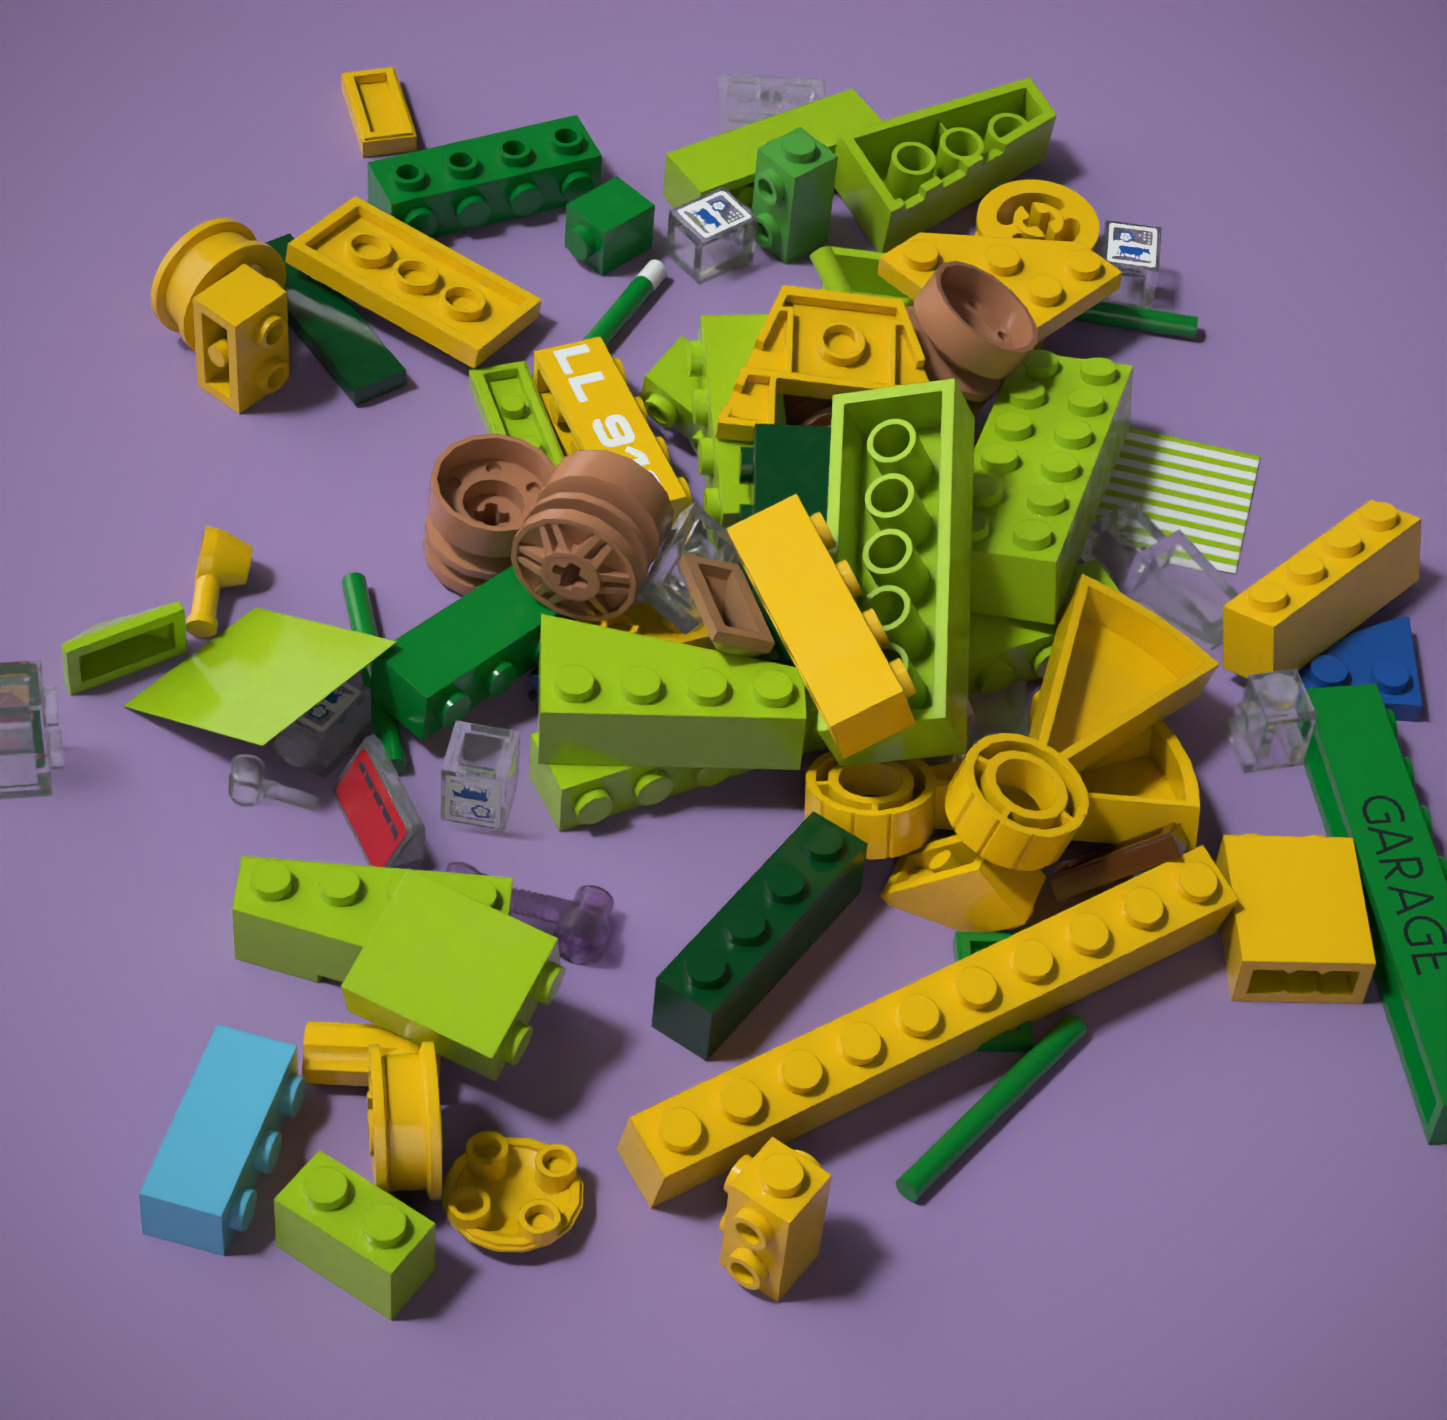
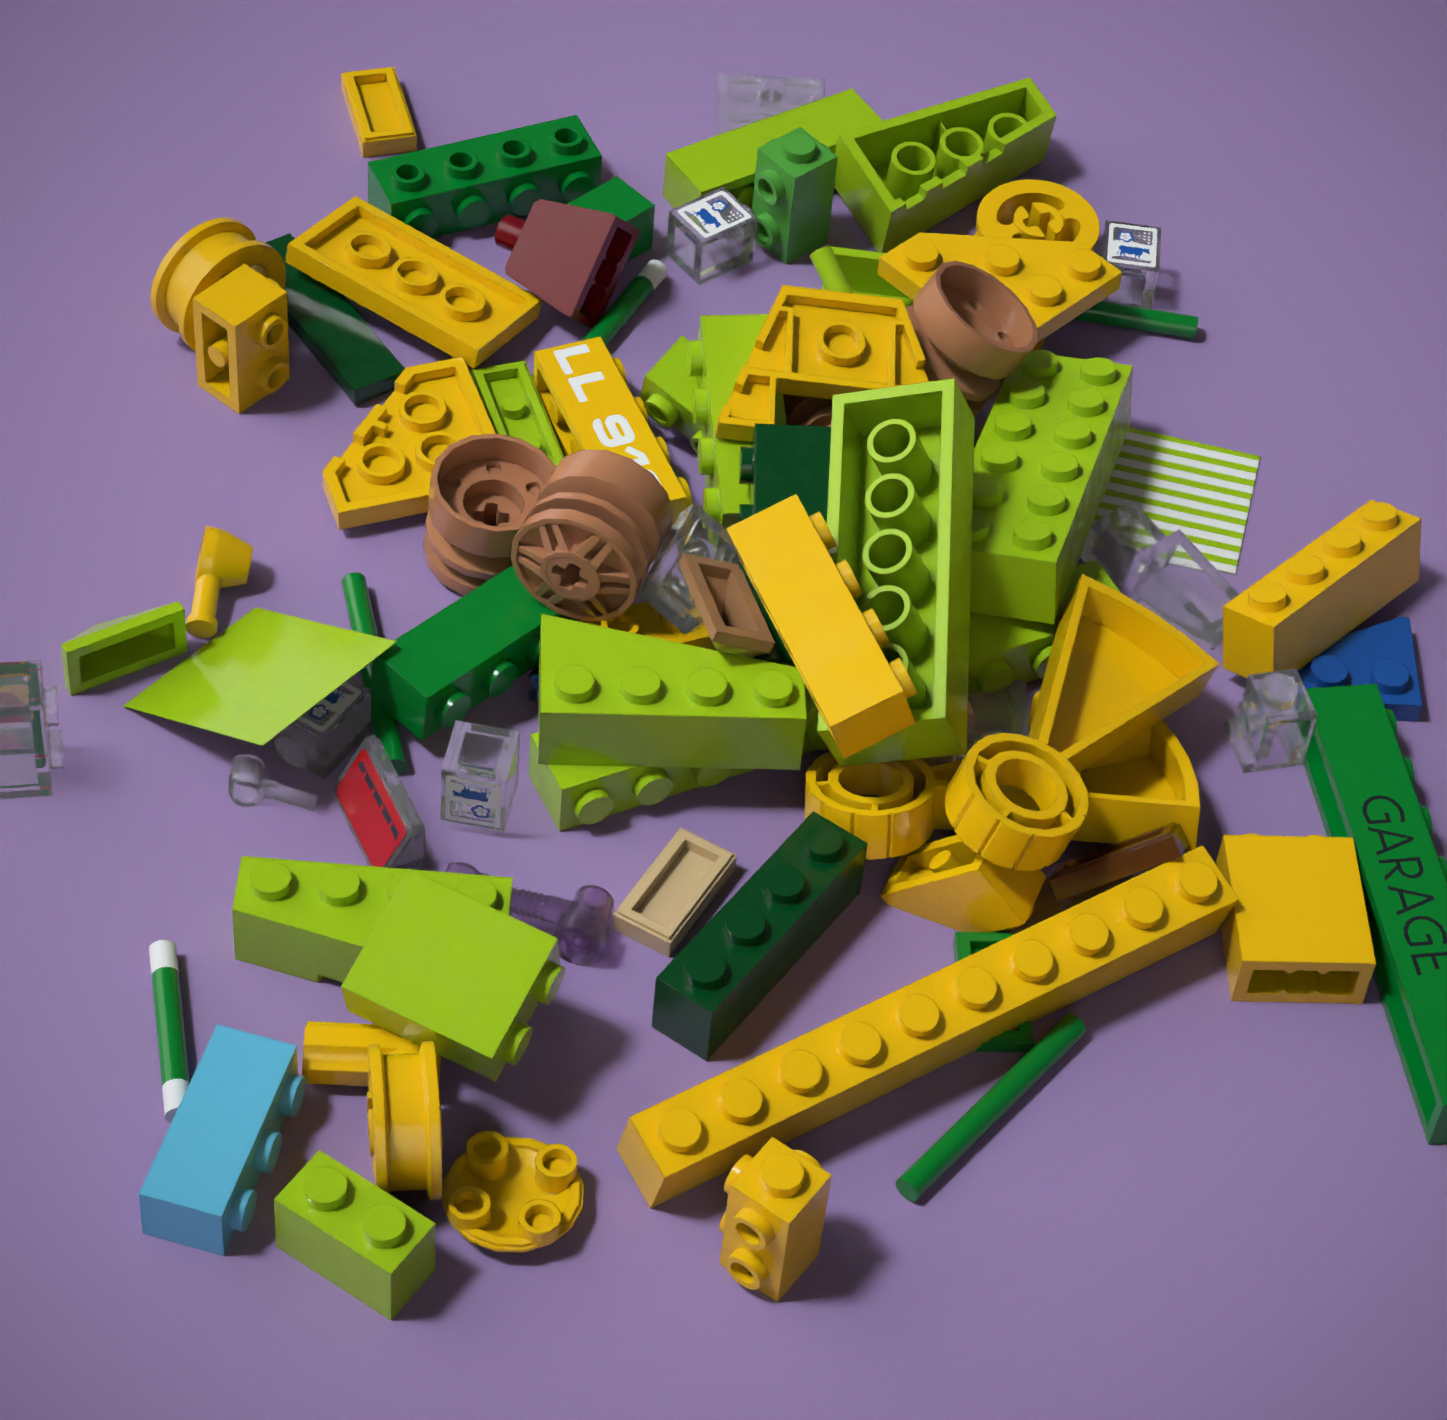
(169, 1024): none -> green bar
(396, 445): none -> yellow plate
(568, 256): none -> dark red torso
(674, 892): none -> tan tile

